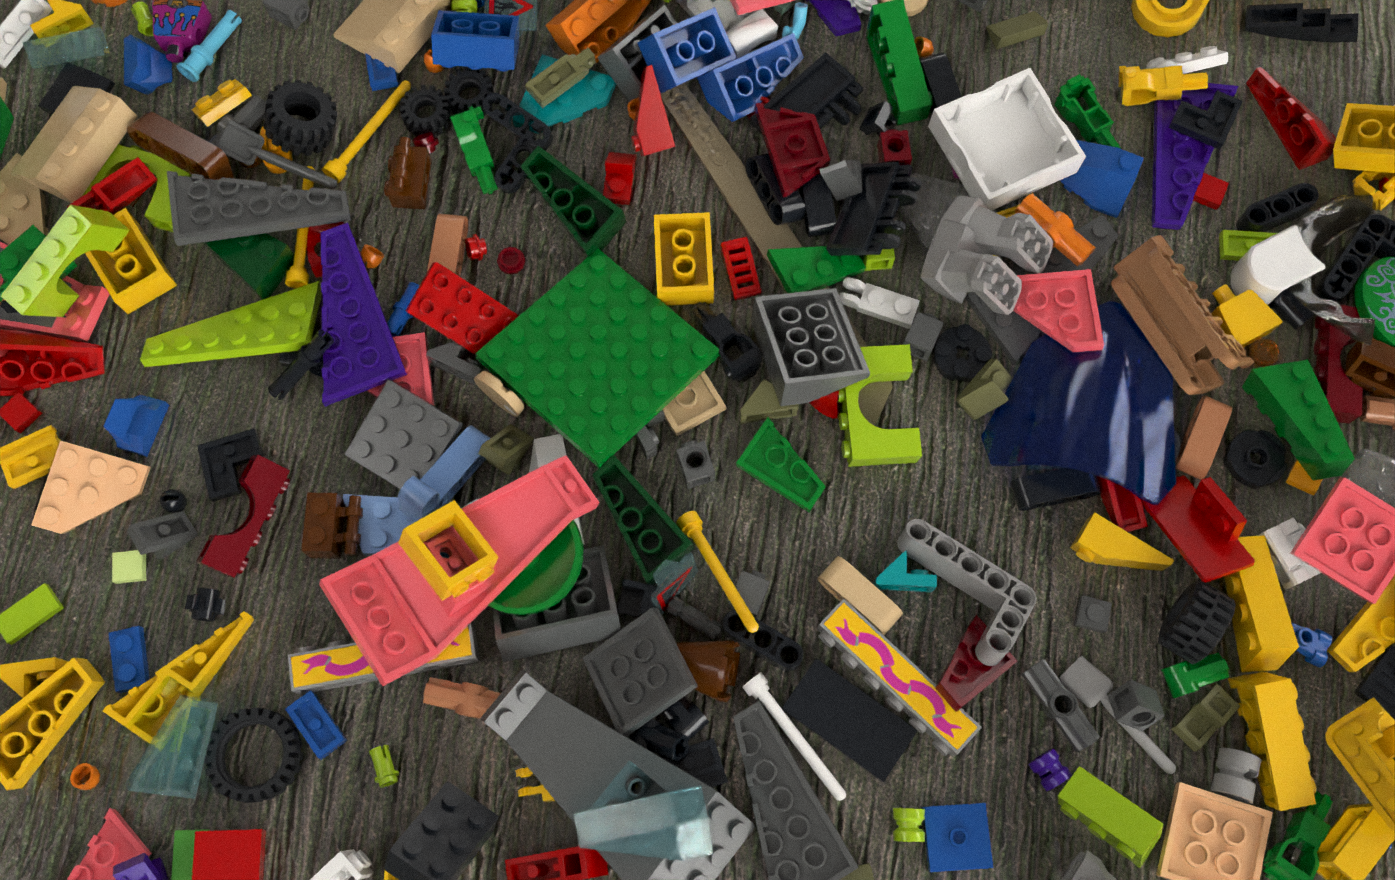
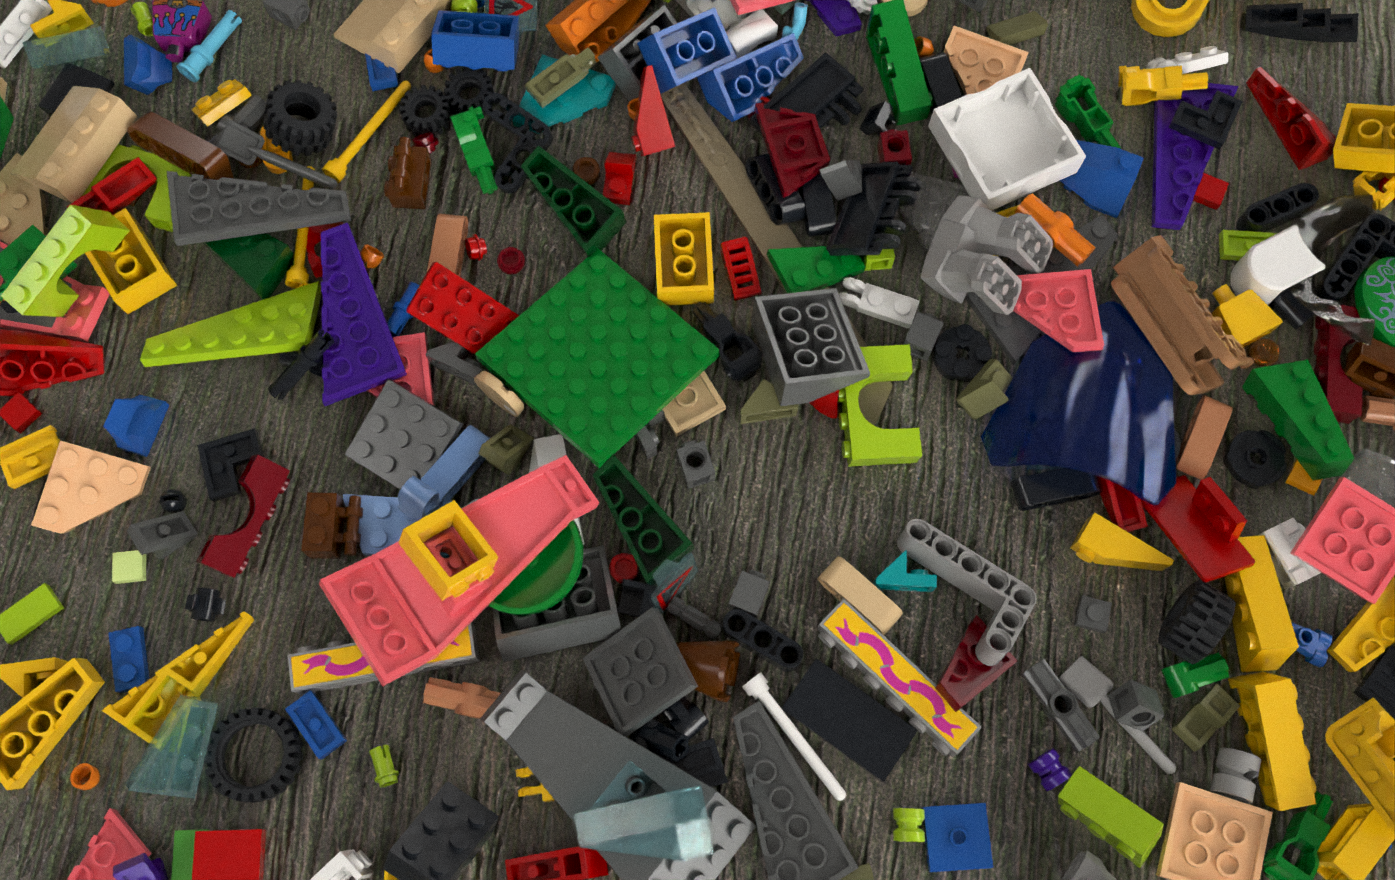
(587, 169): none -> reddish brown tile
(623, 567): none -> red tile
(691, 525): yellow piece -> none
(780, 468): green wing -> none
(981, 60): none -> light nougat plate

